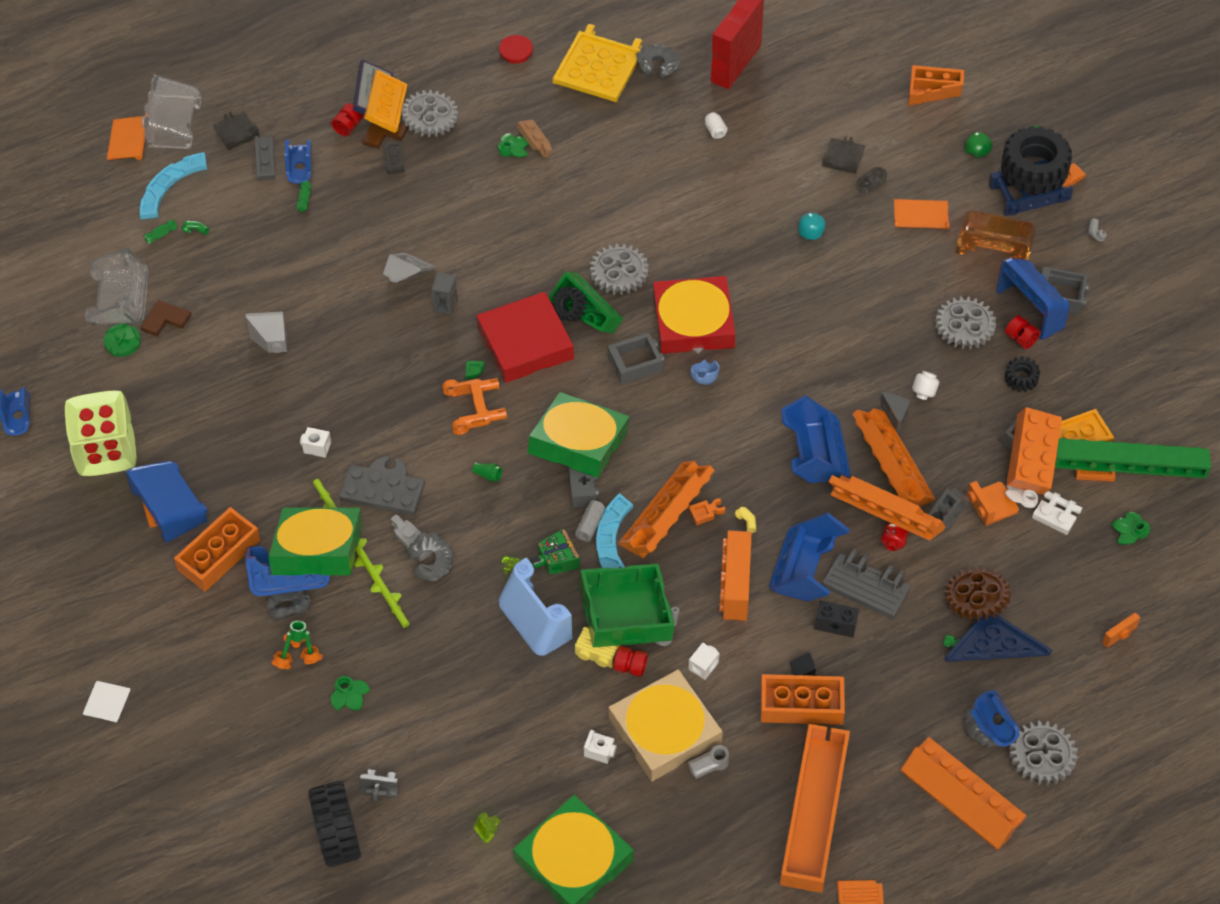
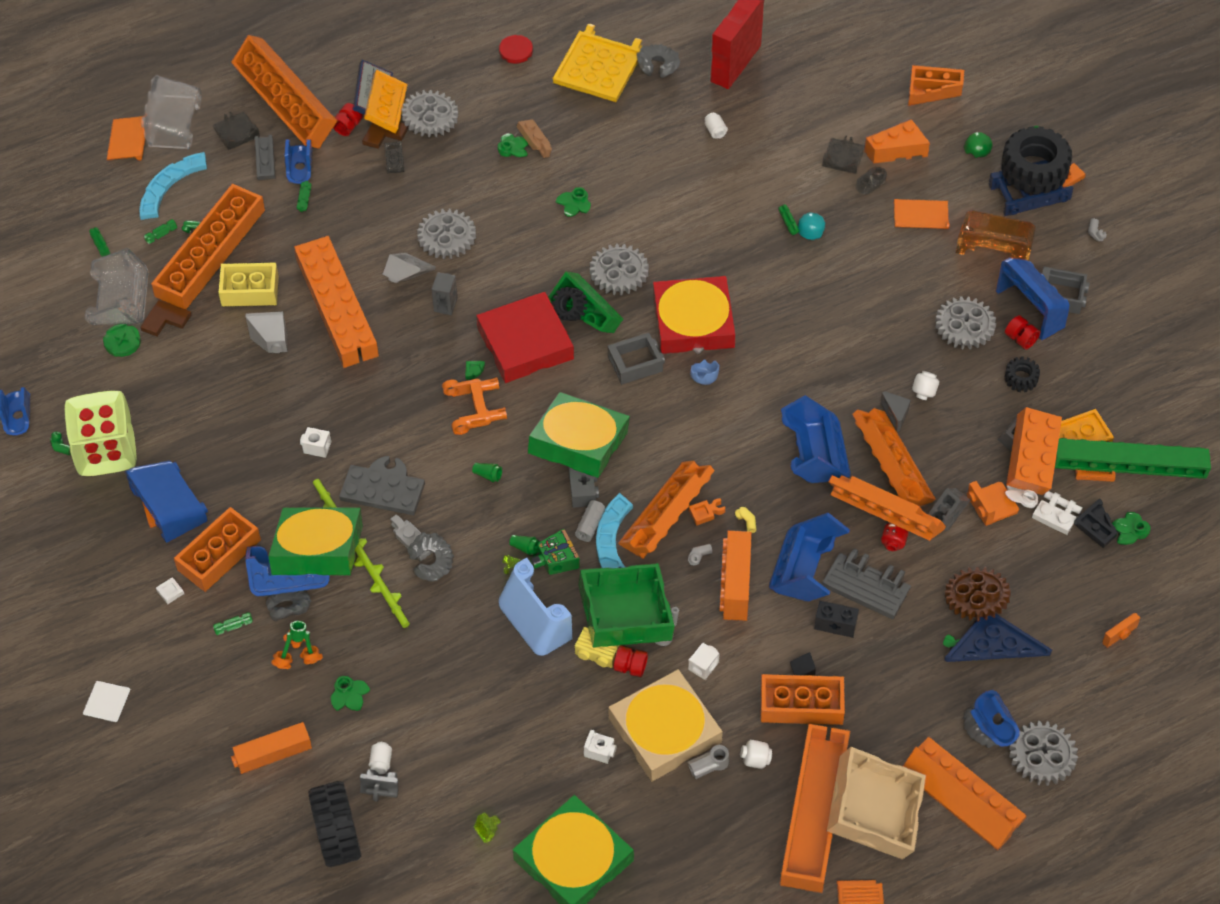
(58, 445): none -> green arm
(99, 241): none -> green axle
(170, 590): none -> white tile
(208, 247): none -> orange brick
(232, 623): none -> green axle
(248, 284): none -> light yellow brick
(271, 748): none -> orange brick
(283, 91): none -> orange brick
(336, 301): none -> orange piece
(380, 757): none -> white brick
(446, 233): none -> light grey gear
(525, 544): none -> green cone
(574, 201): none -> green plate
(697, 552): none -> light grey arm
(756, 754): none -> white head
(788, 219): none -> green axle
(876, 803): none -> tan tile
(897, 142): none -> orange wedge
(1097, 524): none -> black wing

